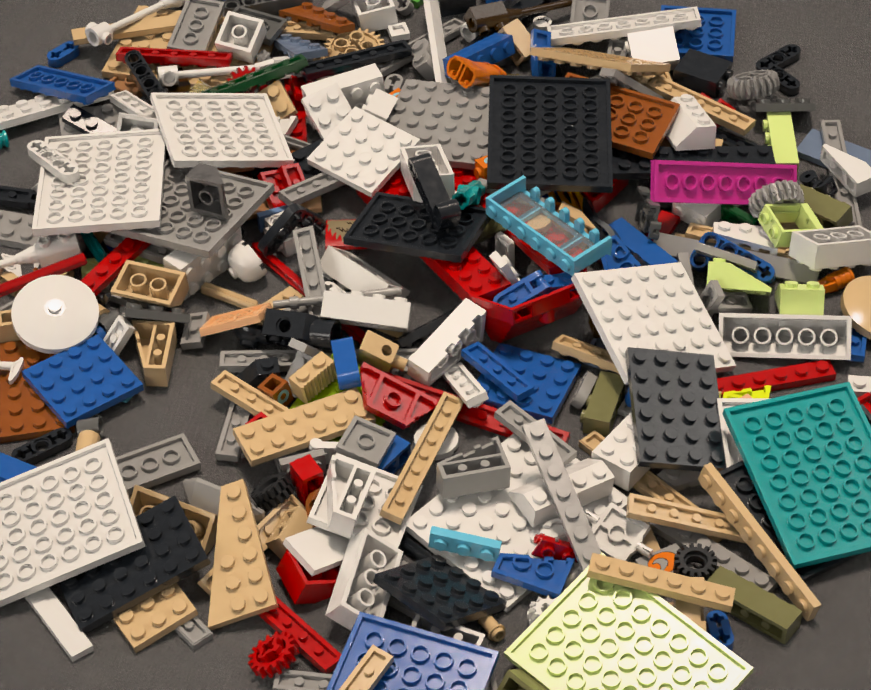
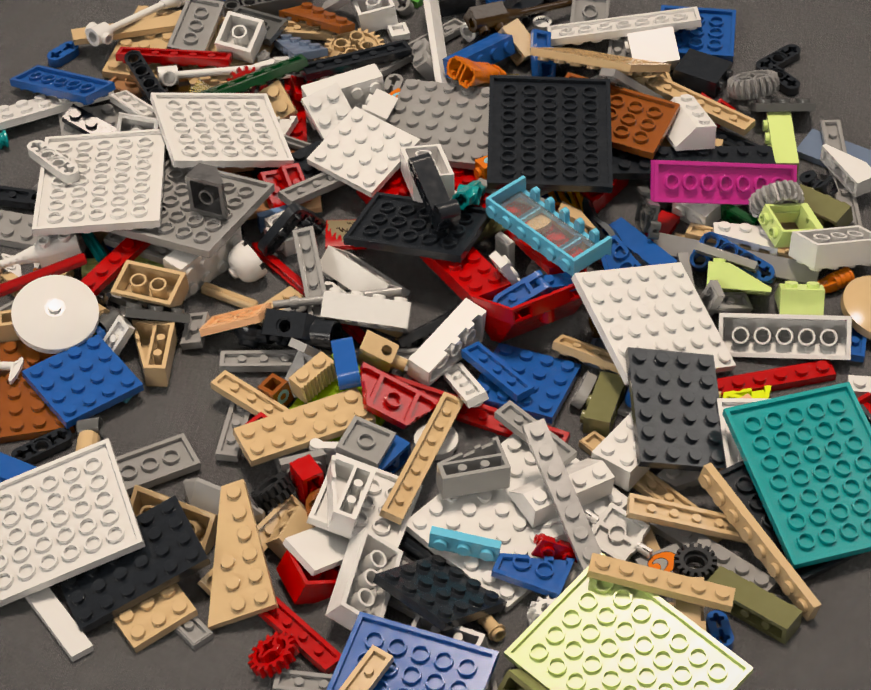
(259, 371): black slope -> none

